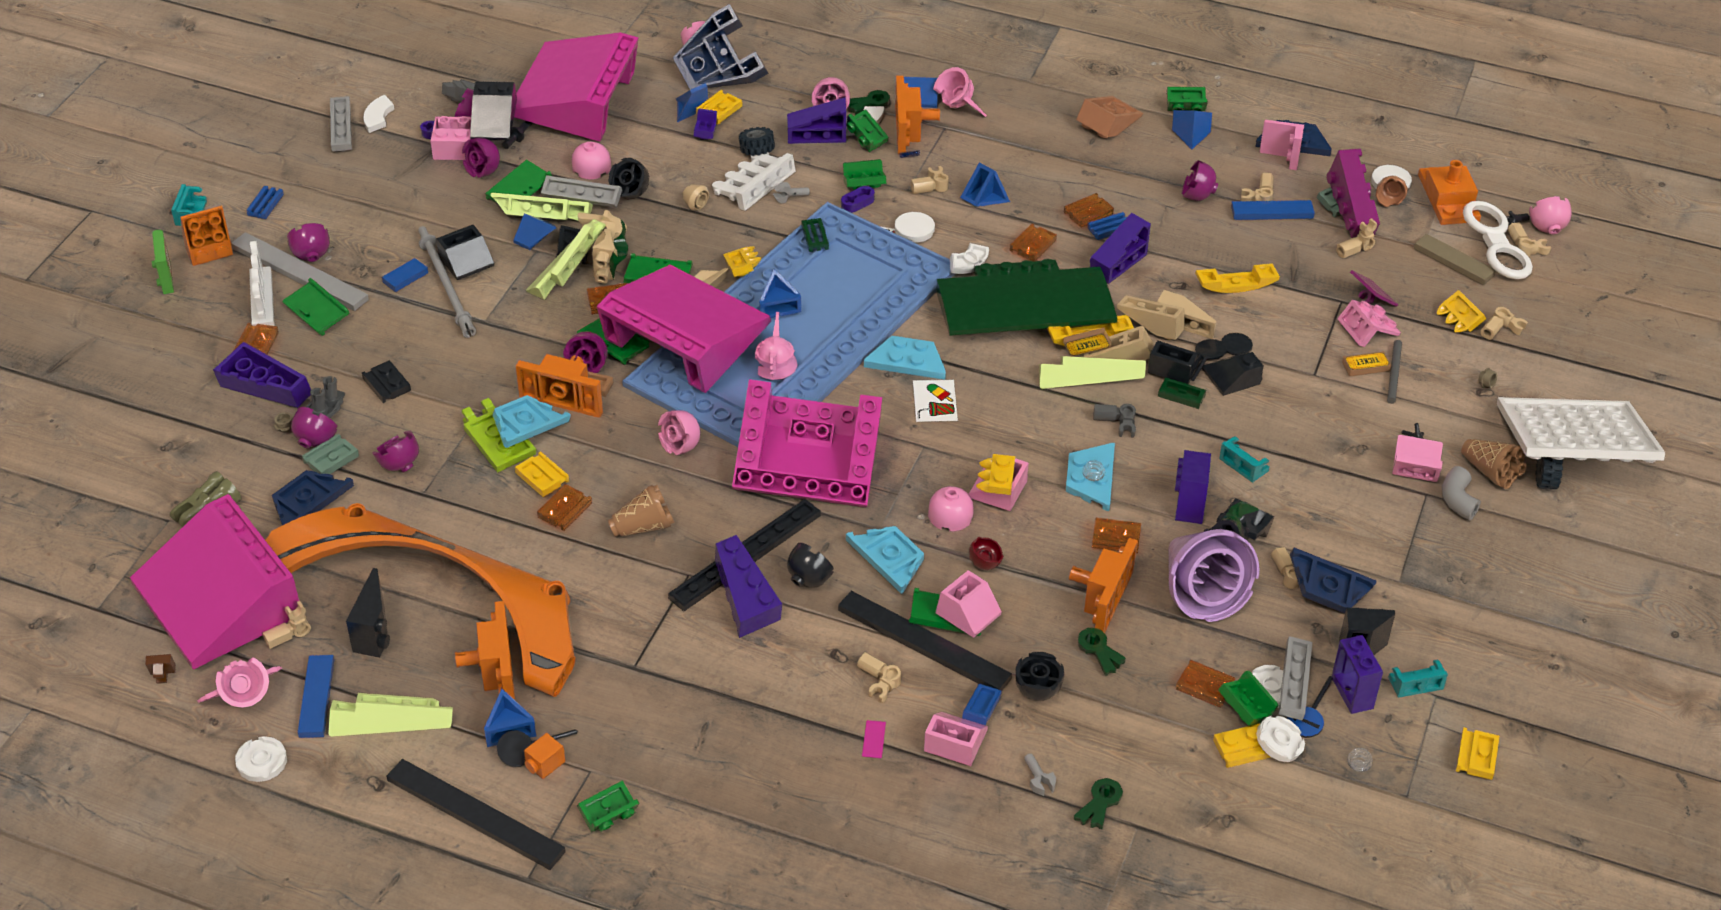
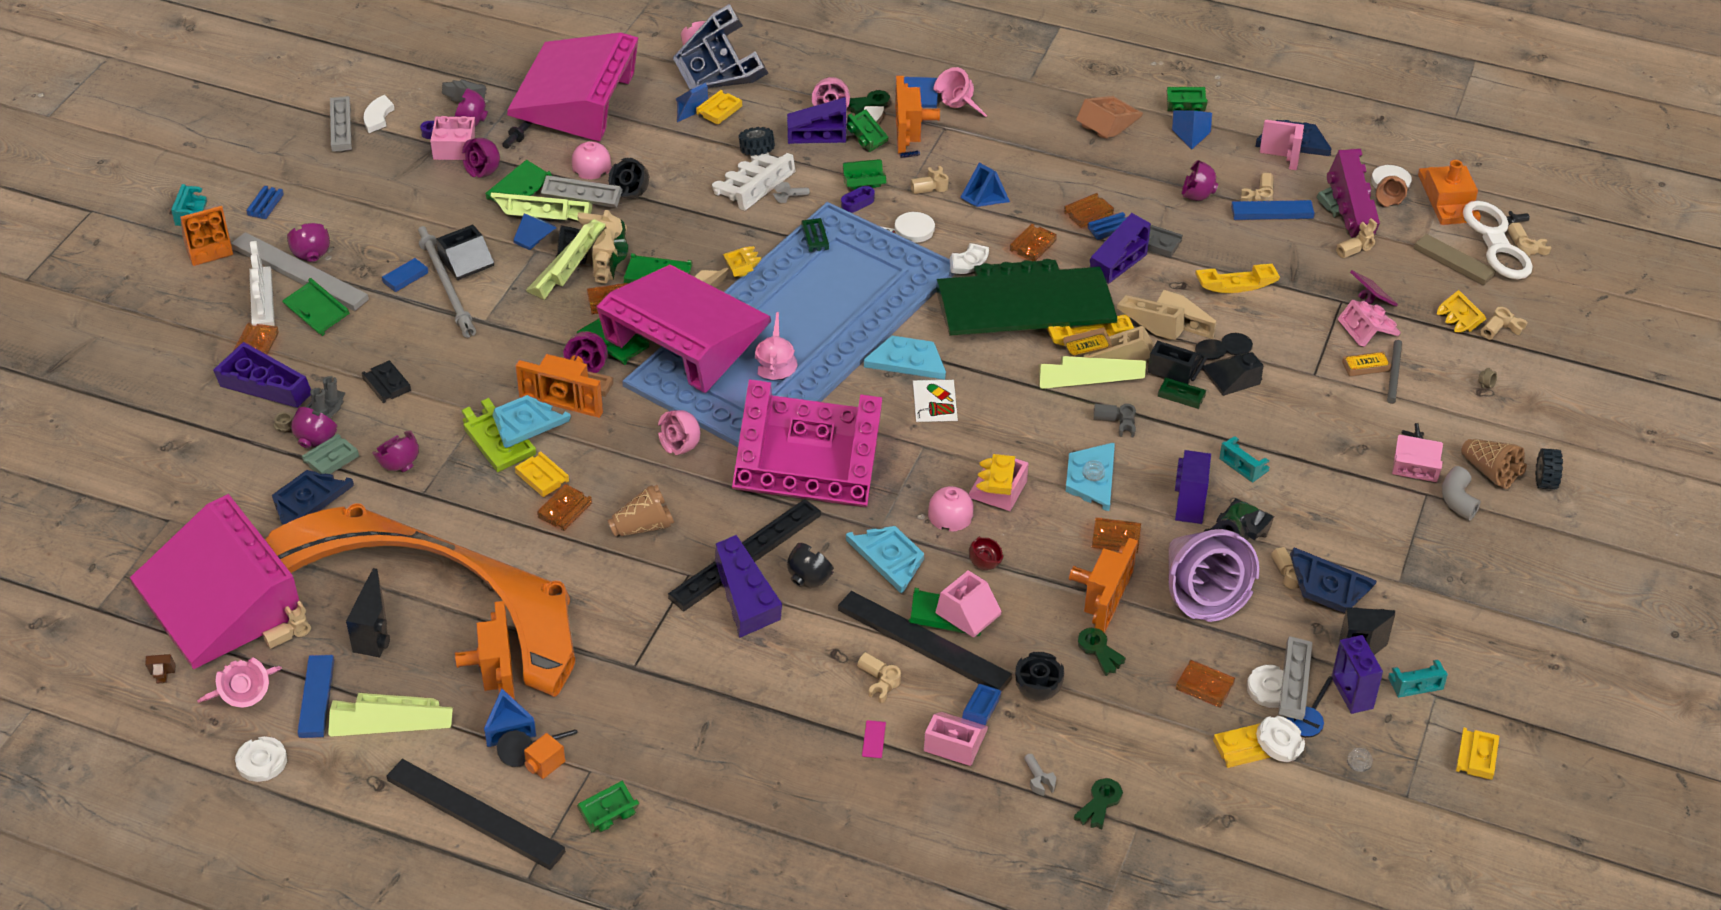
(162, 262): bright green container -> none
(215, 486): olive piece -> none
(493, 110): slope -> none
(696, 196): tan cone -> none
(705, 124): dark purple bracket -> none
(779, 297): blue slope -> none
(1163, 241): none -> dark grey plate
(1249, 698): green bracket -> none
(1551, 214): bright pink cylinder -> none
(1579, 429): white plate -> none

